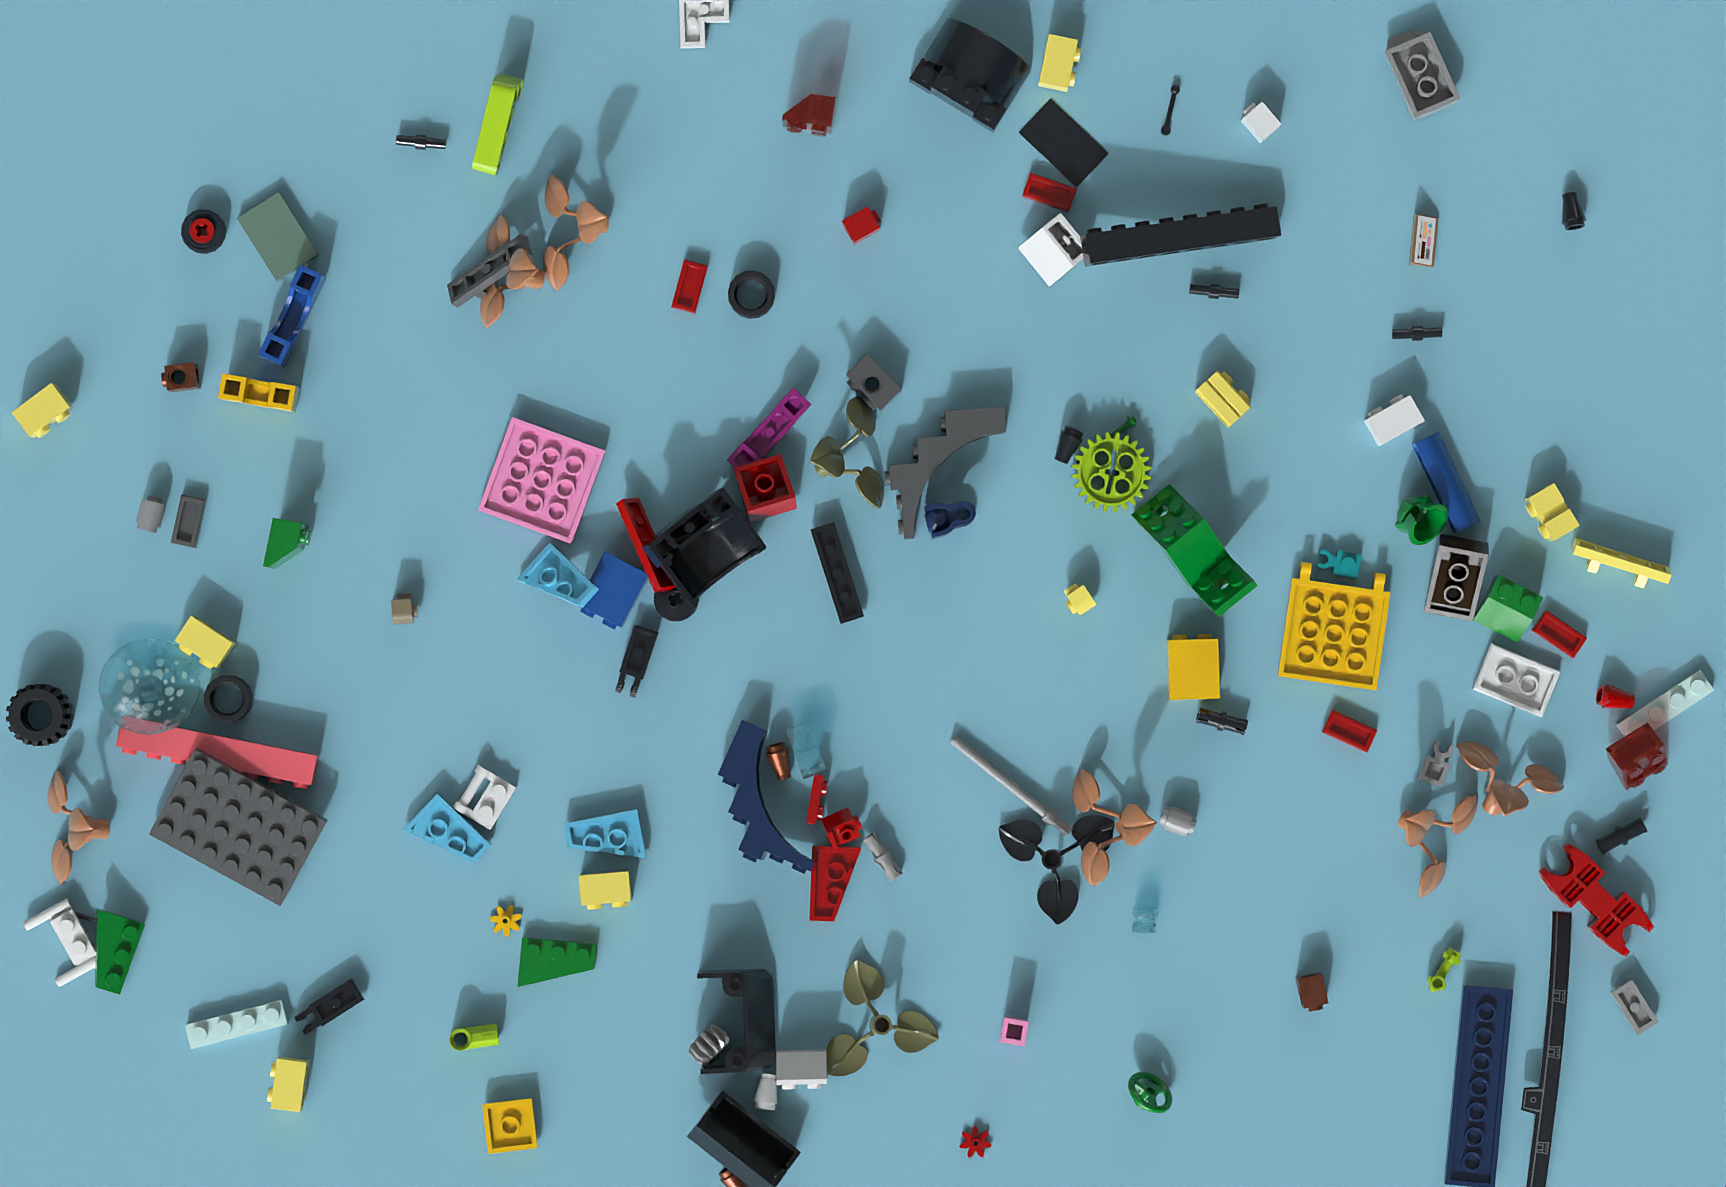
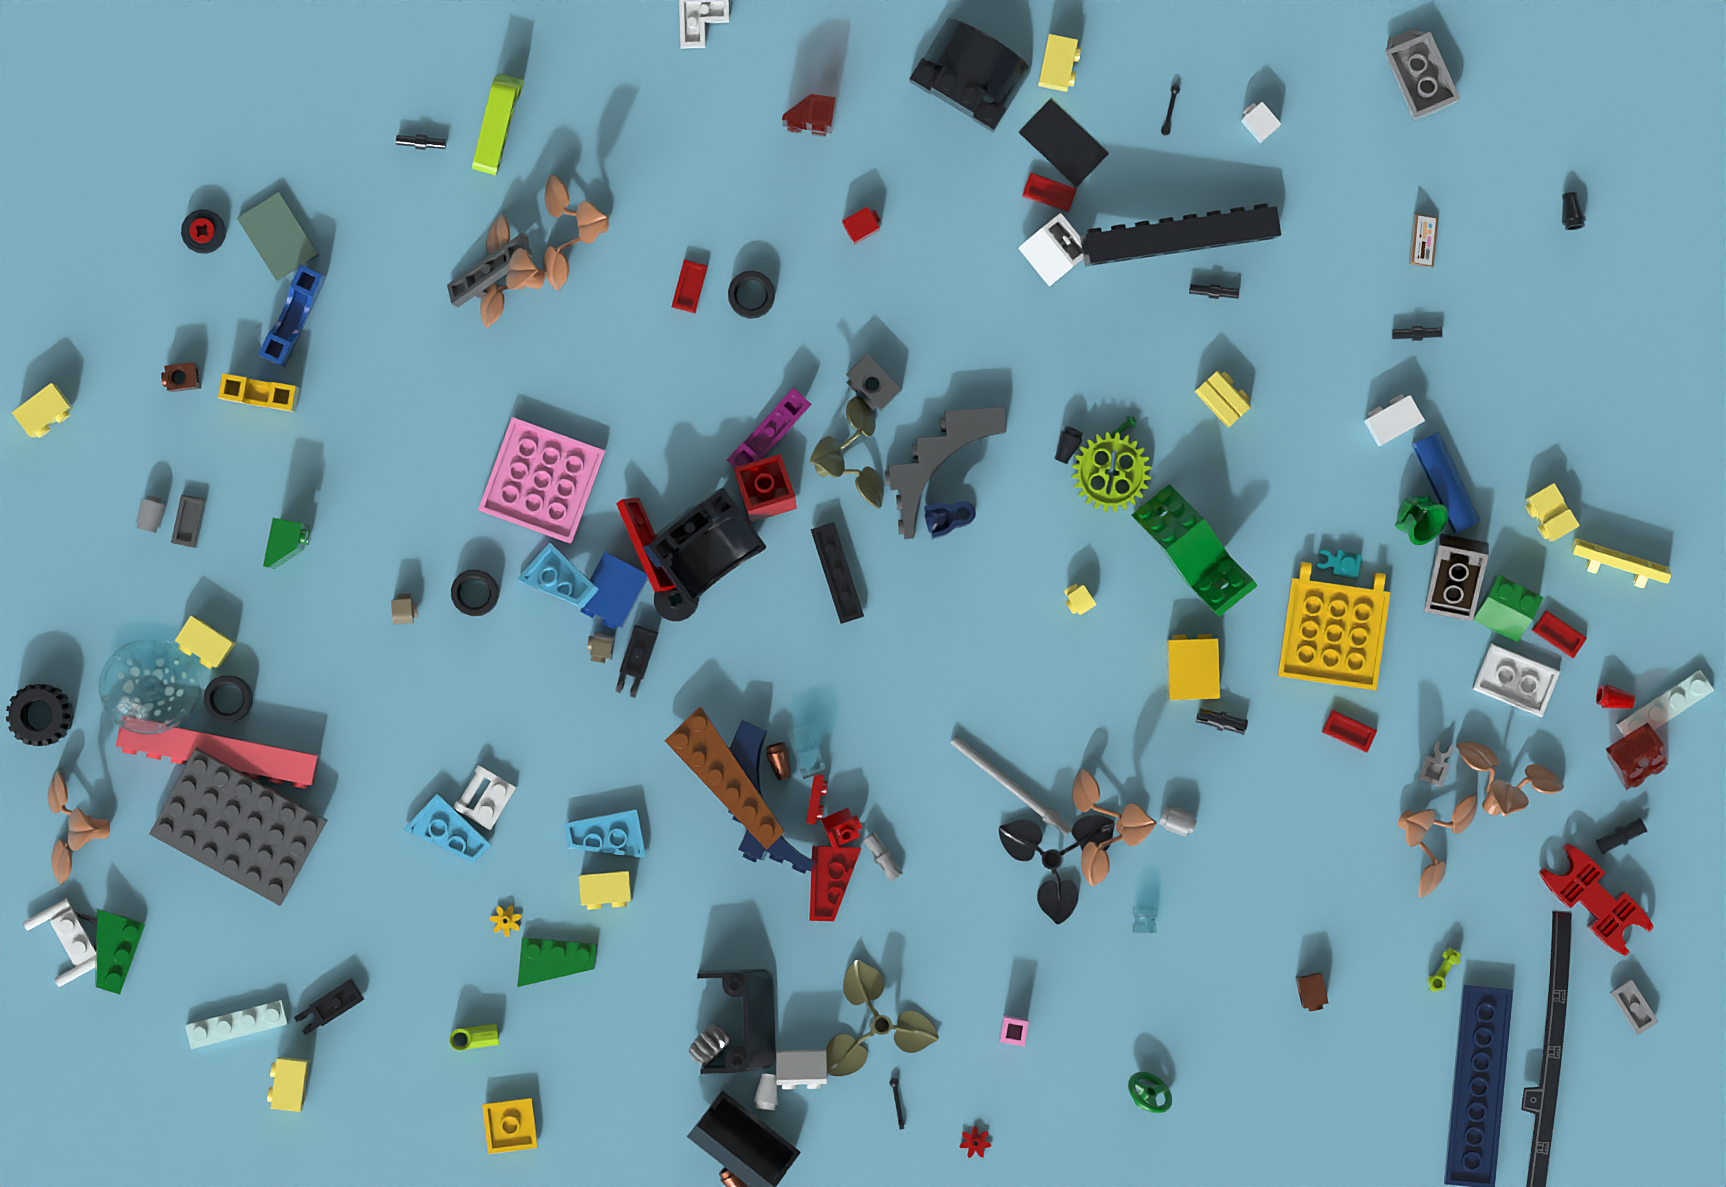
(493, 592): none -> black tyre
(601, 646): none -> dark tan plate
(712, 761): none -> dark orange wing
(894, 1082): none -> black hinge

